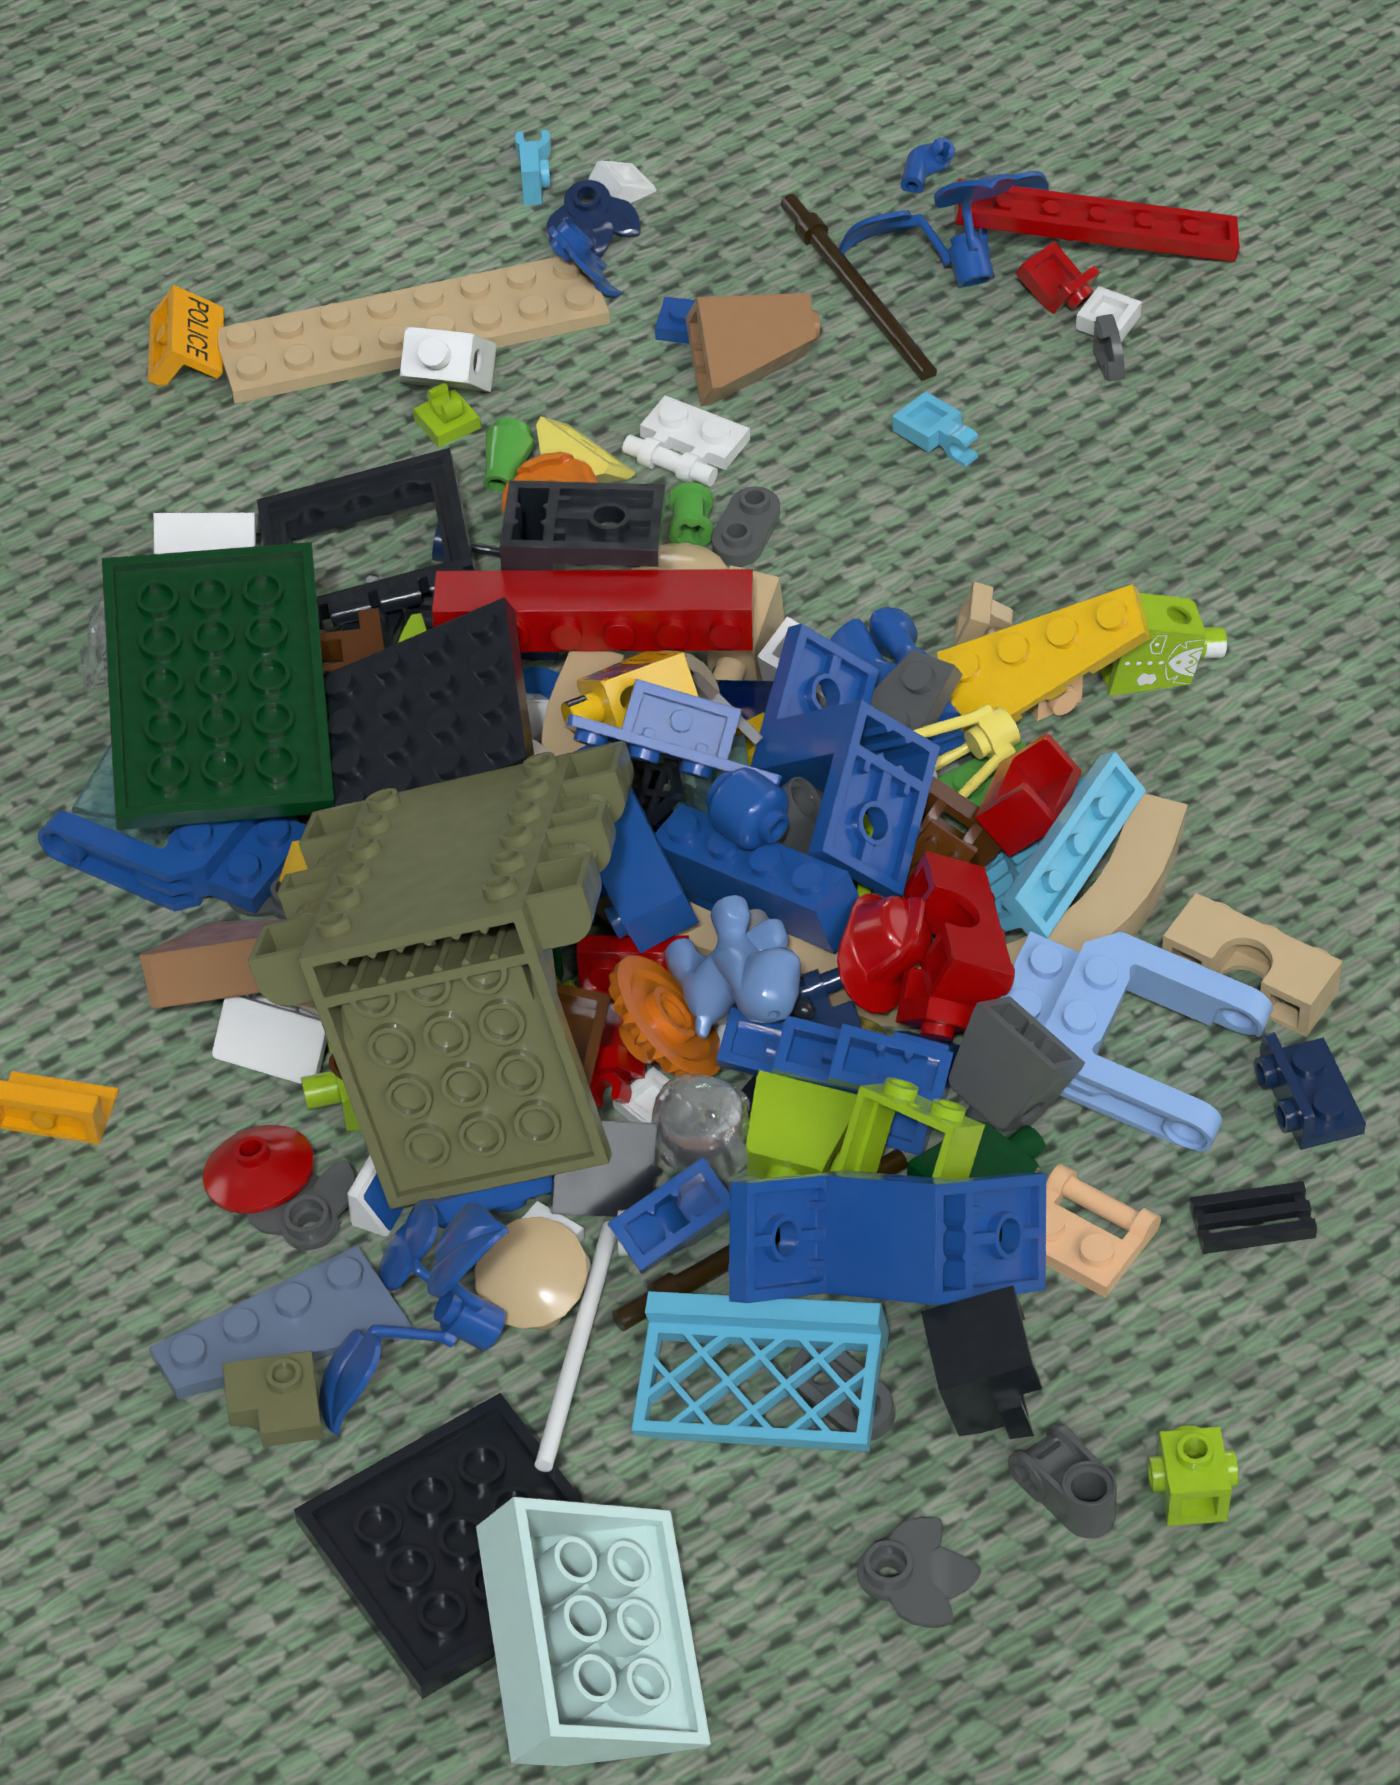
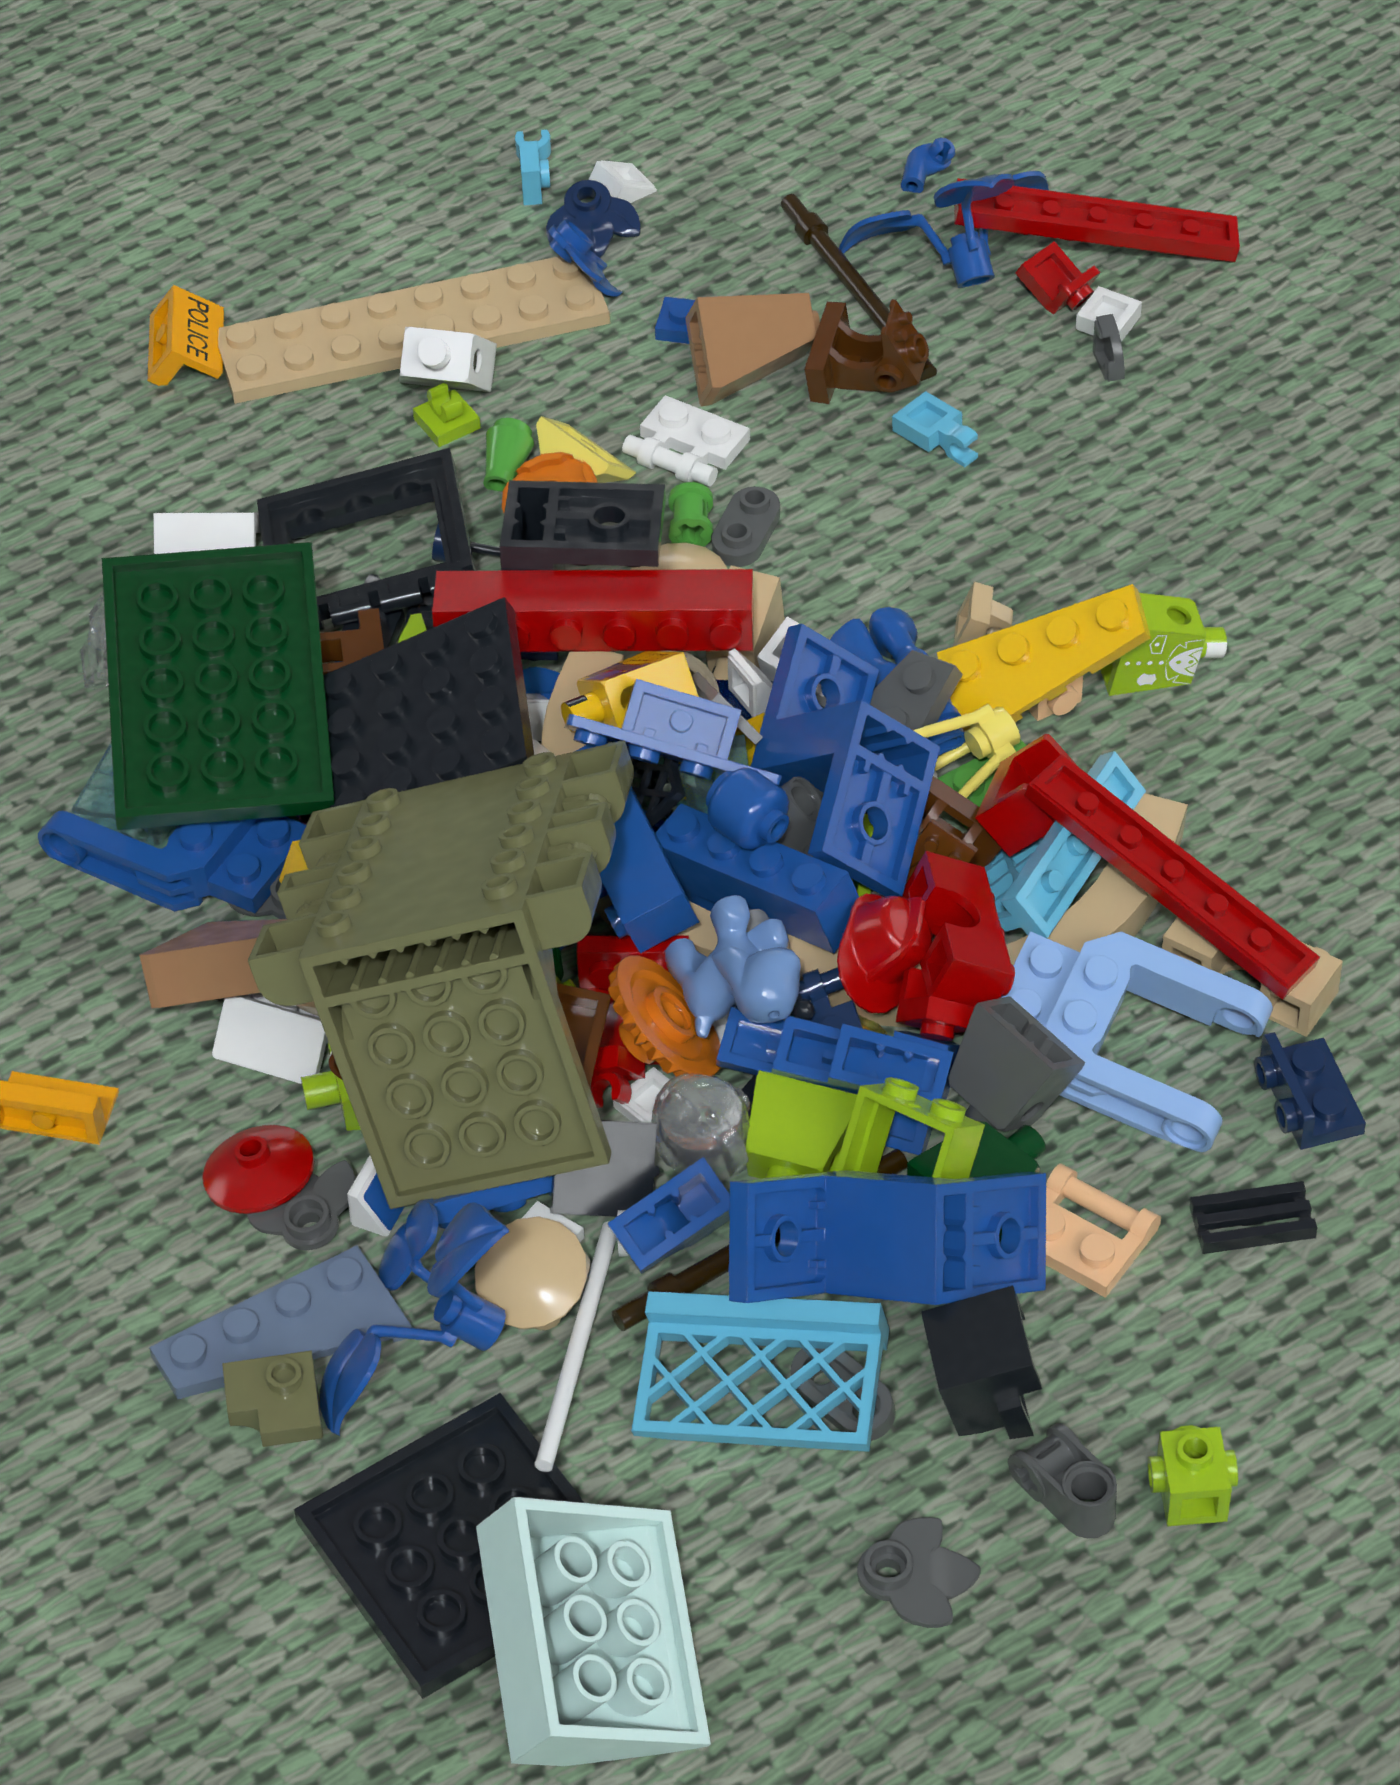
(748, 683): none -> white slope
(862, 361): none -> reddish brown tile
(1172, 876): none -> red tile

